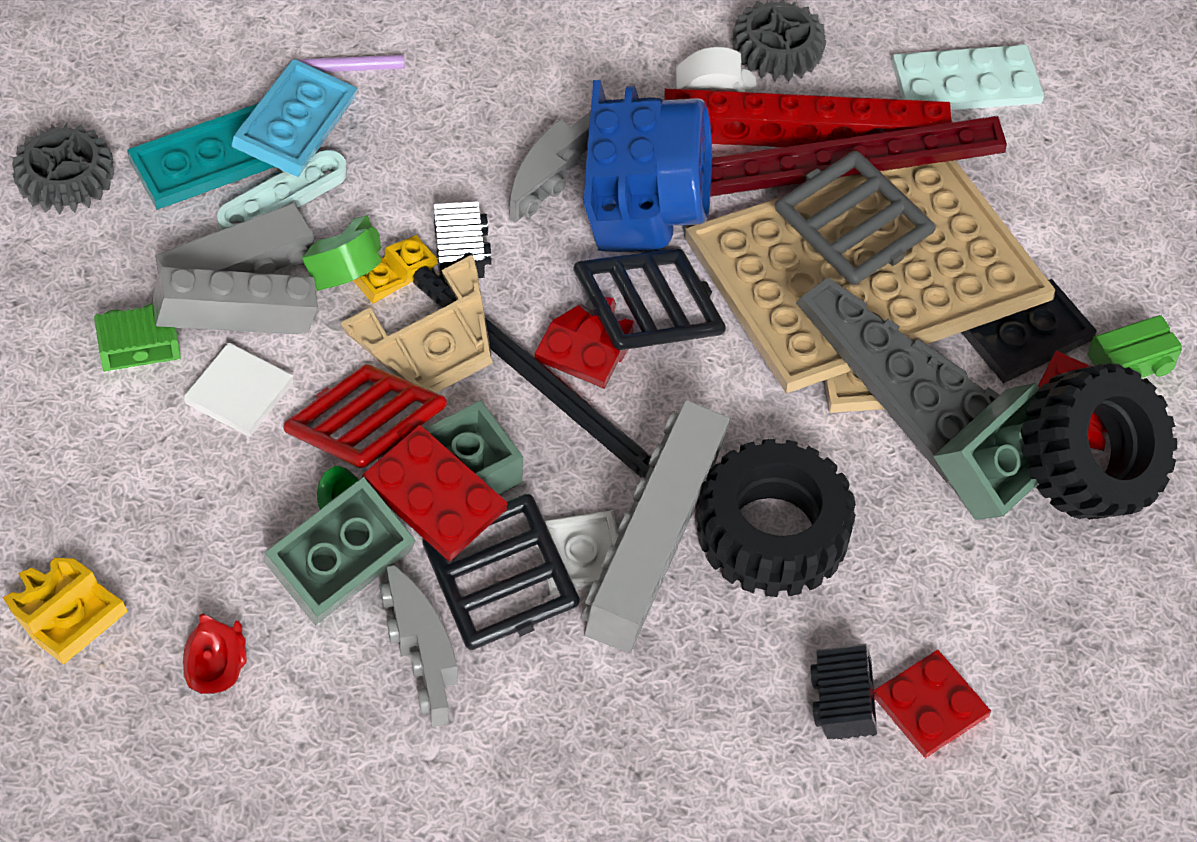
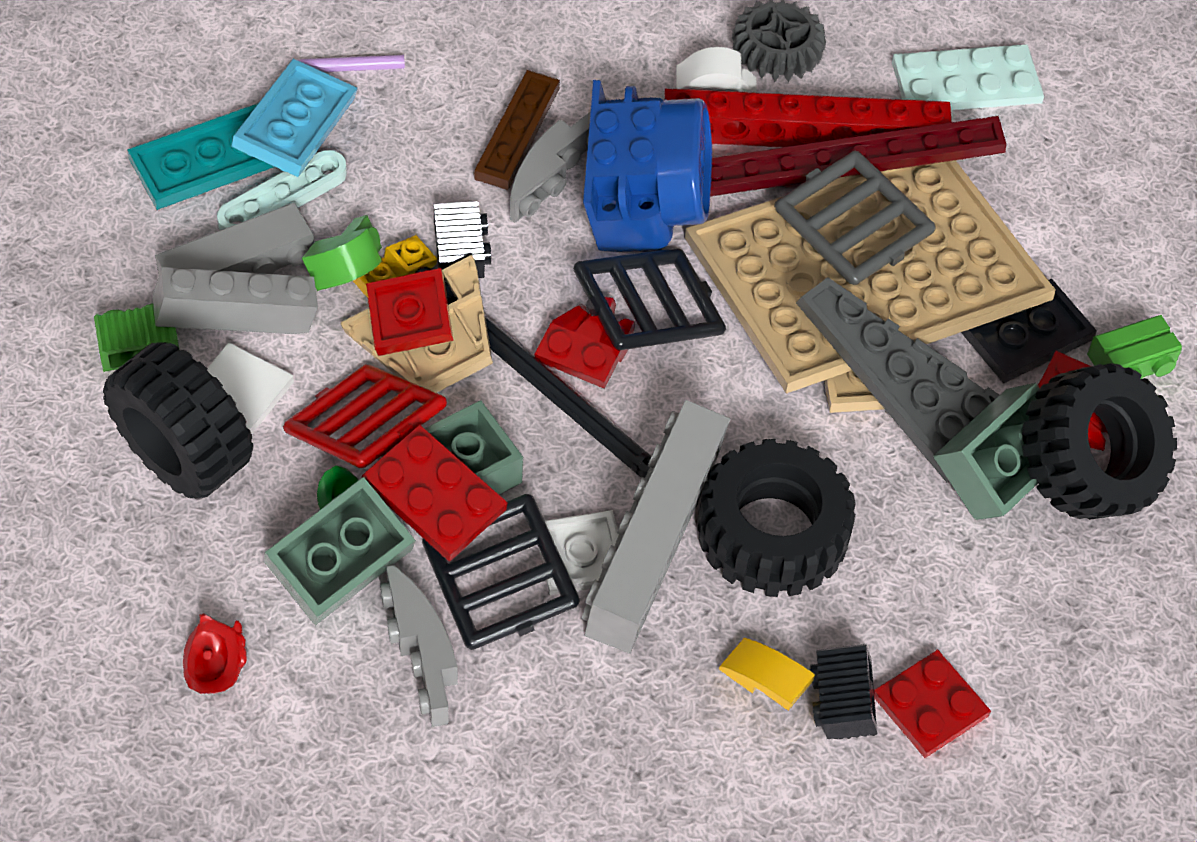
(64, 607): yellow plate -> none
(67, 175): dark grey gear -> none
(178, 419): none -> black tyre
(409, 312): none -> red plate
(517, 130): none -> reddish brown plate
(768, 670): none -> yellow slope

